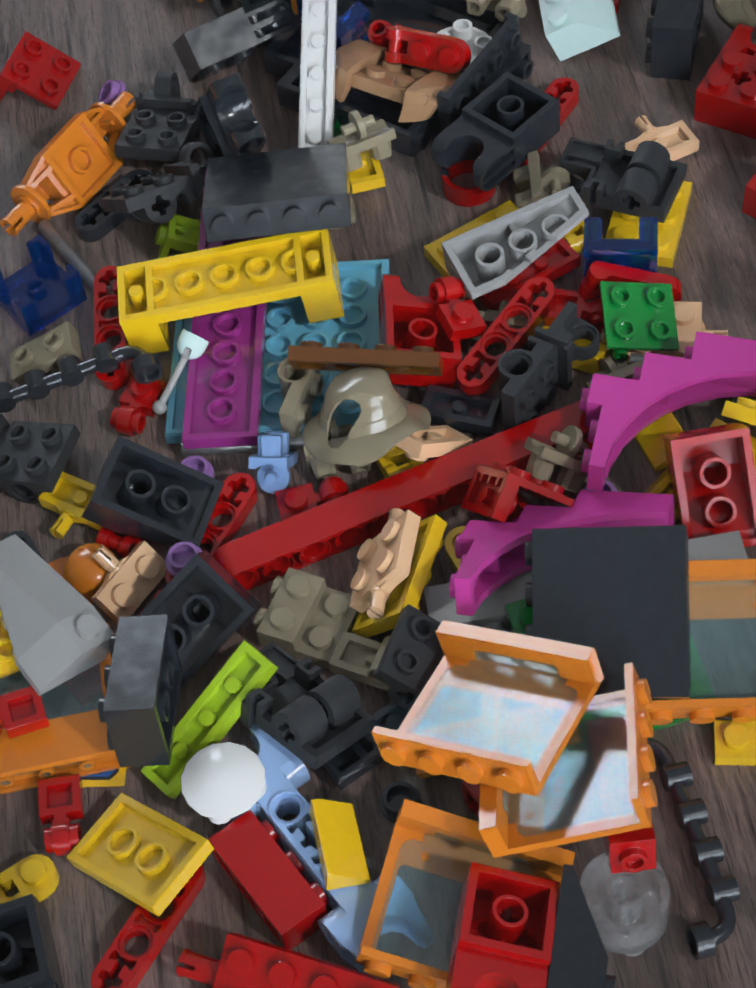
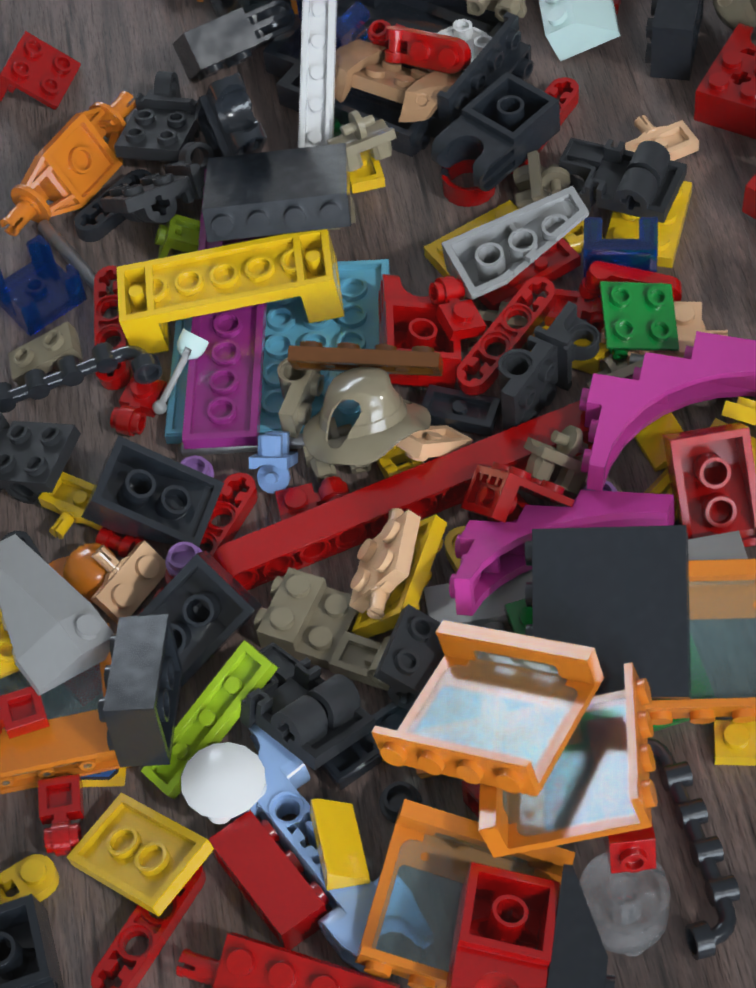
(111, 90): medium lavender plate -> none

